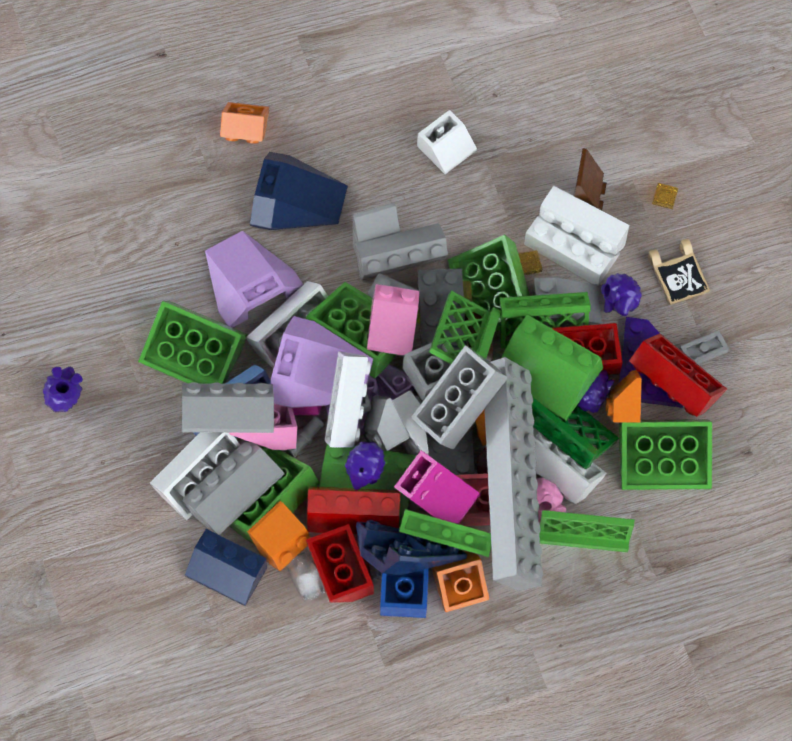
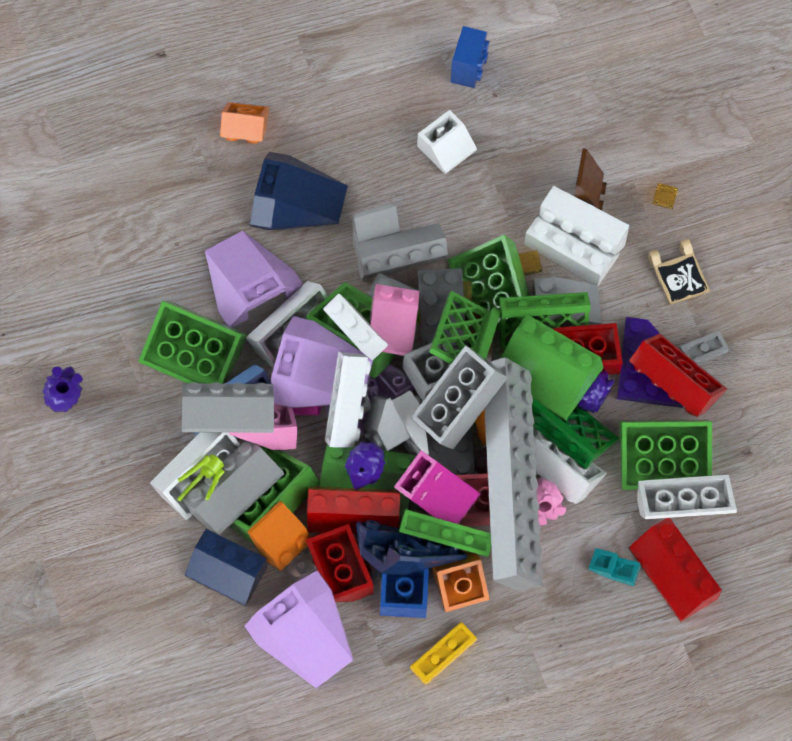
(211, 467): none -> lime plant
(304, 630): none -> lavender wedge
(305, 435): light grey pin -> none
(355, 327): none -> white brick
(443, 653): none -> yellow tile
(469, 57): none -> blue brick
(585, 531): bright green fence -> none
(613, 567): none -> teal slope
(621, 294): dark purple animal -> none
(625, 399): orange slope -> none
(675, 569): none -> red slope
(685, 497): none -> white slope

